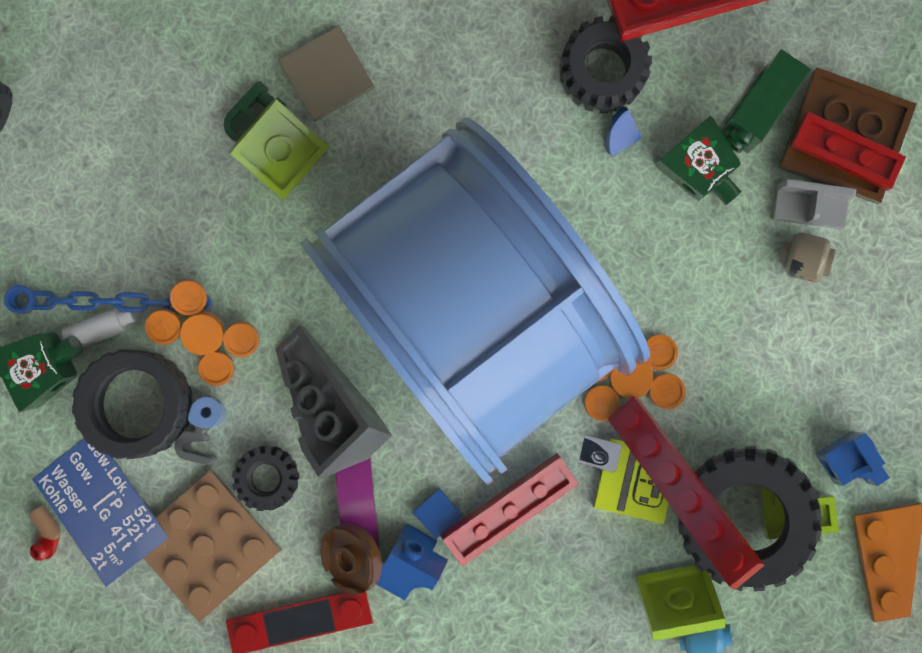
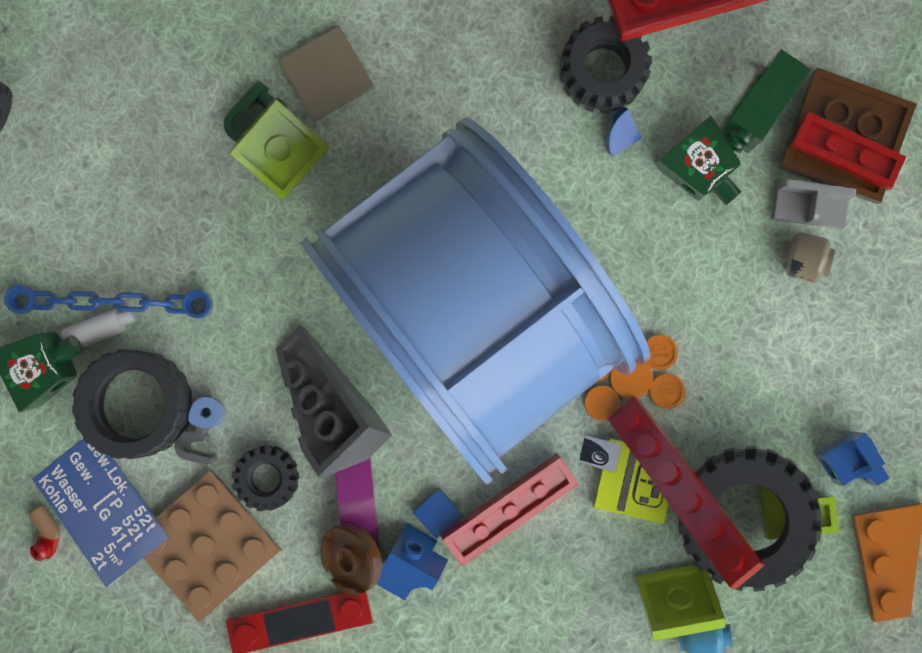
(202, 332): orange piece -> none

